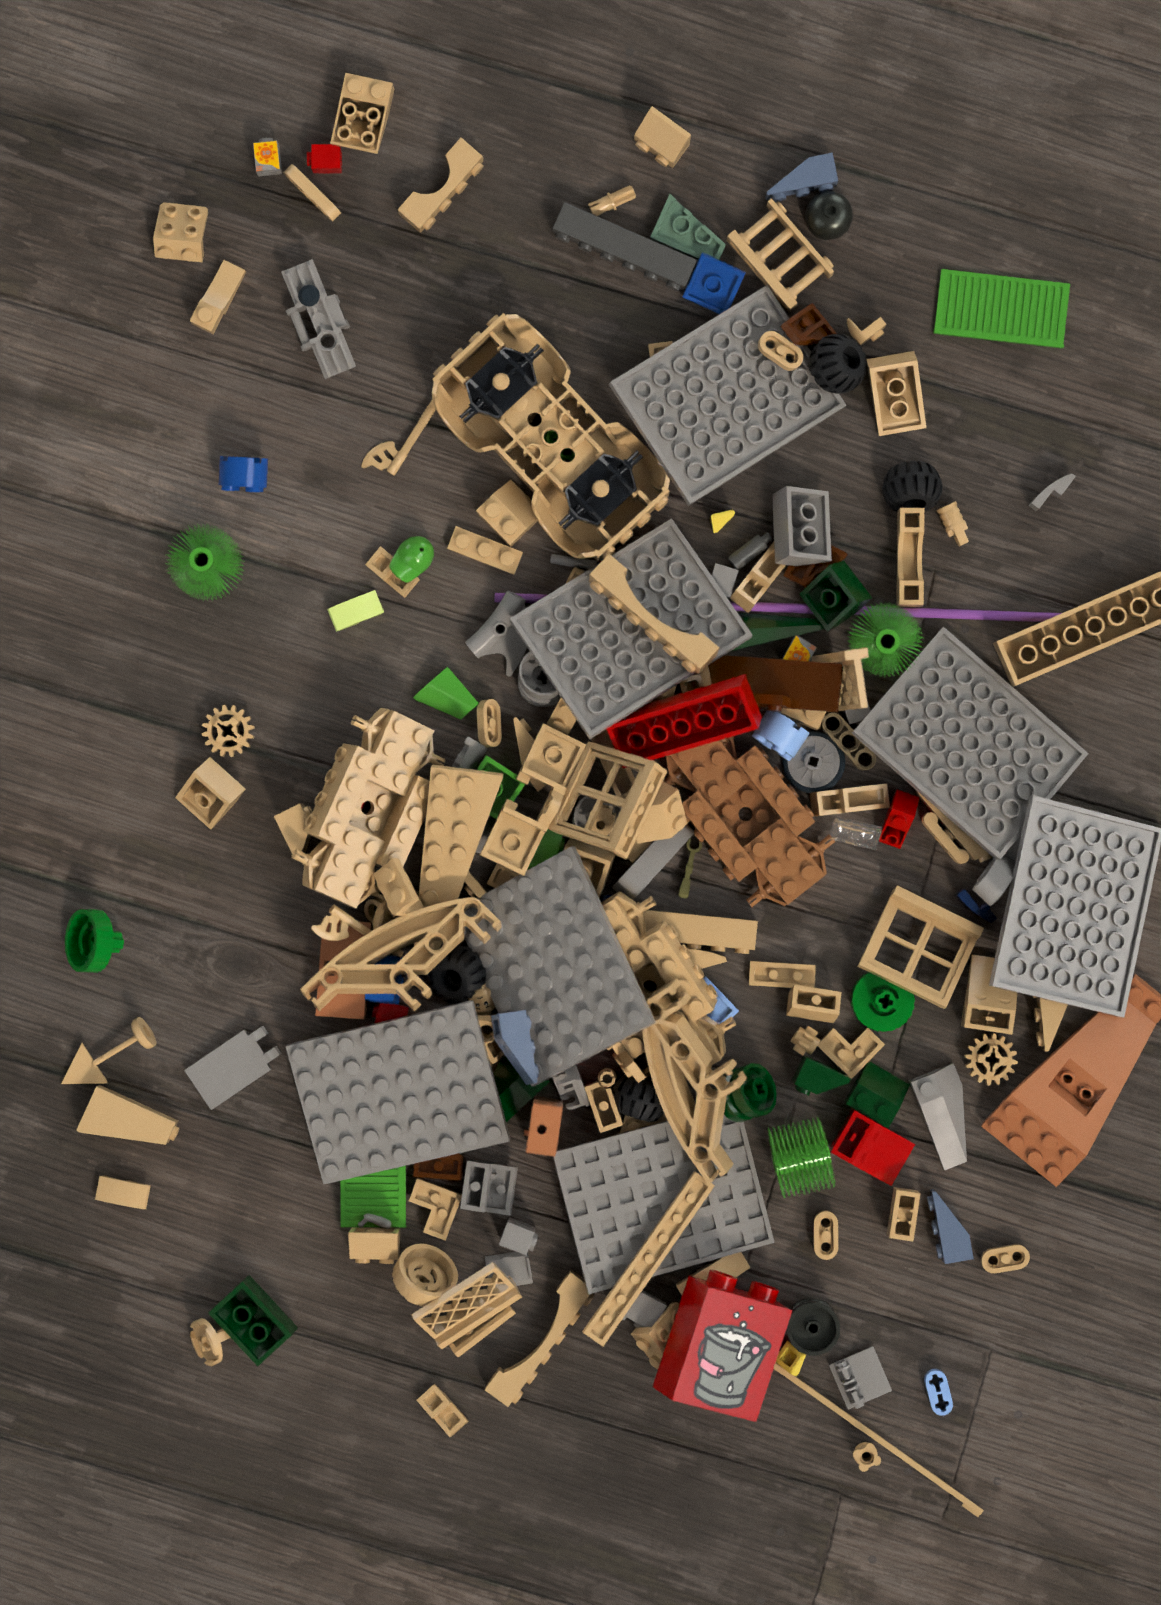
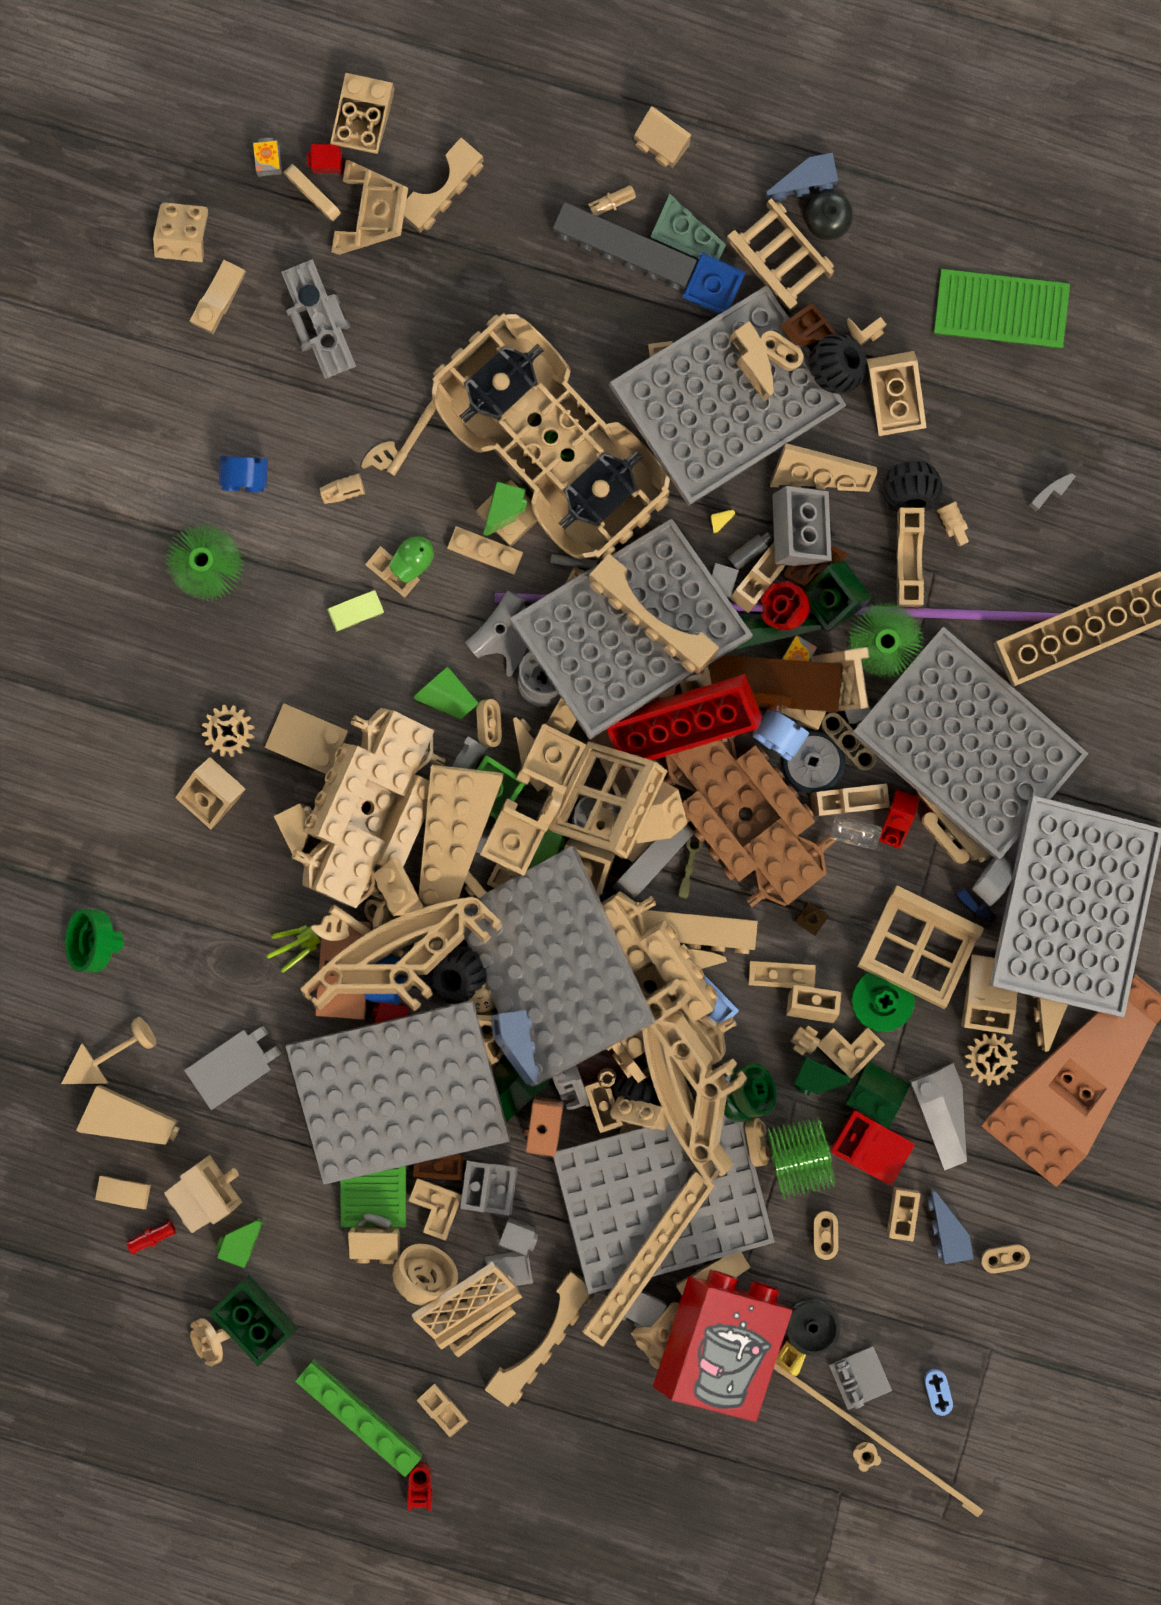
(151, 1237): none -> red pin
(204, 1194): none -> tan piece
(239, 1243): none -> bright green slope
(305, 939): none -> lime plant
(306, 738): none -> tan slope
(342, 489): none -> tan hinge
(359, 1417): none -> bright green brick
(379, 213): none -> tan wing
(420, 1491): none -> red piece
(504, 507): none -> bright green slope
(639, 1113): none -> tan bracket
(754, 359): none -> tan slope
(756, 1140): none -> tan plate
(785, 606): none -> red cylinder
(811, 918): none -> dark brown brick
(812, 468): none -> tan wing

